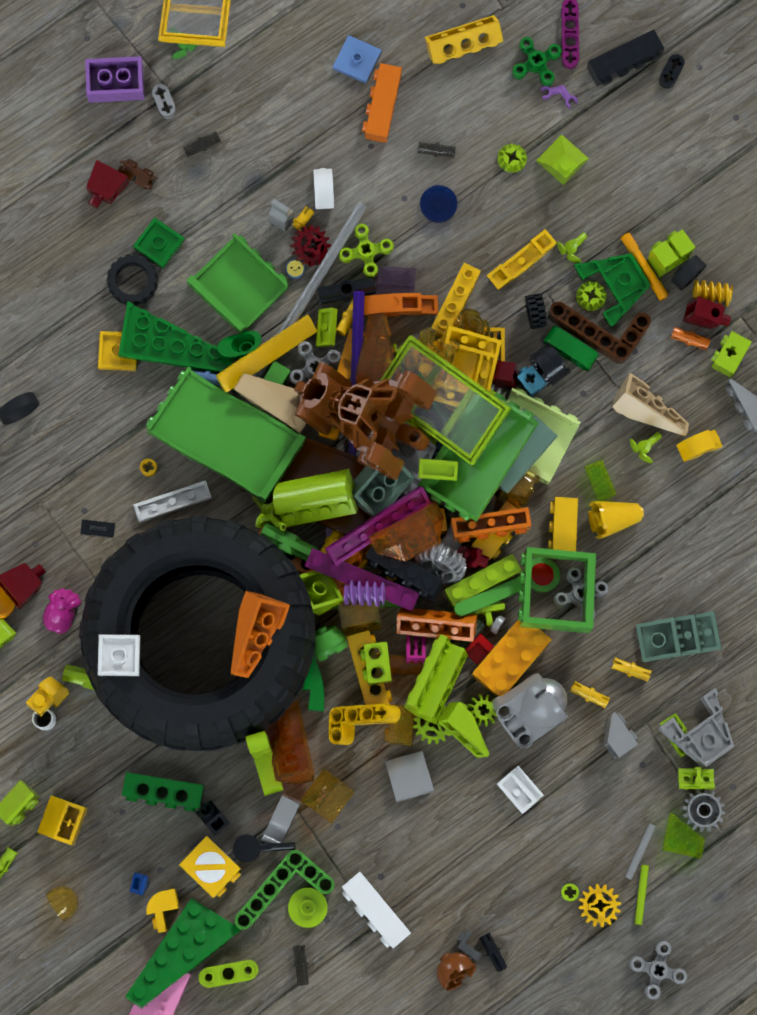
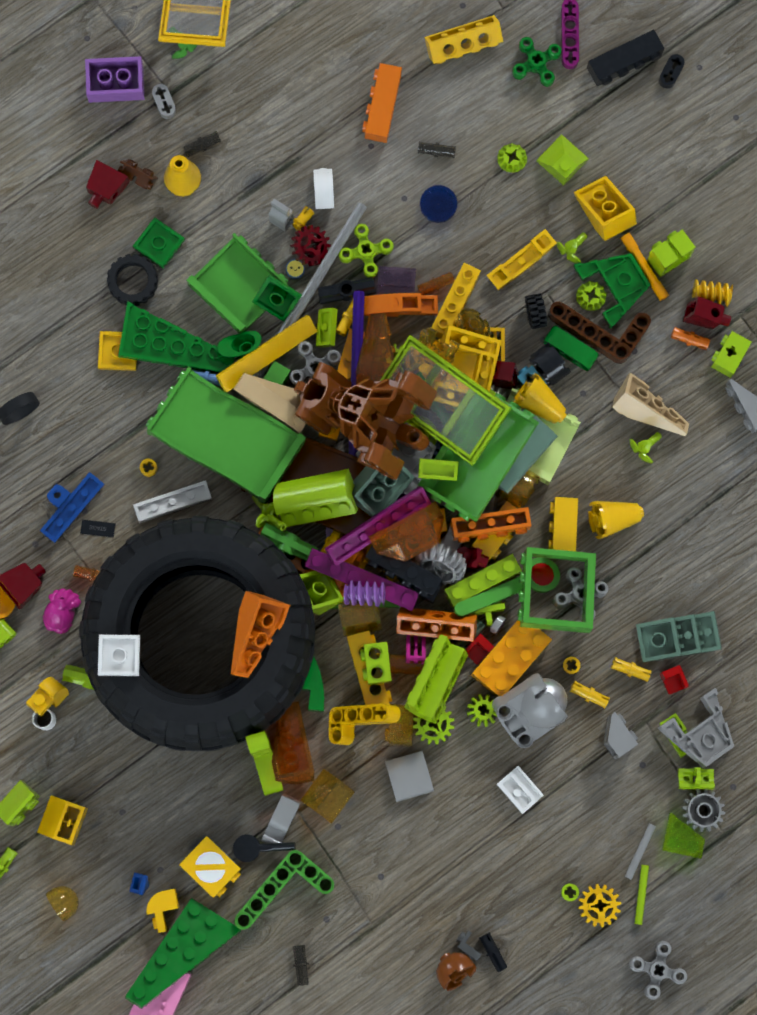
(69, 505): none -> blue plate
(85, 573): none -> clear orange axle
(133, 781): green brick -> none
(182, 176): none -> yellow cone
(212, 817): black brick -> none
(239, 973): lime piece -> none
(276, 298): none -> green slope
(307, 898): lime piece -> none
(329, 641): bright green cone -> none
(357, 59): medium blue plate -> none
(376, 910): white brick -> none
(436, 283): none -> clear orange axle
(462, 725): lime slope -> none
(540, 400): none -> yellow cone
(562, 90): medium lavender arm -> none
(577, 664): none -> yellow bush
(600, 480): clear neon green plate -> none
(606, 208): none -> yellow slope
(674, 679): none -> red panel
(688, 272): black tyre -> none
(698, 445): yellow brick -> none

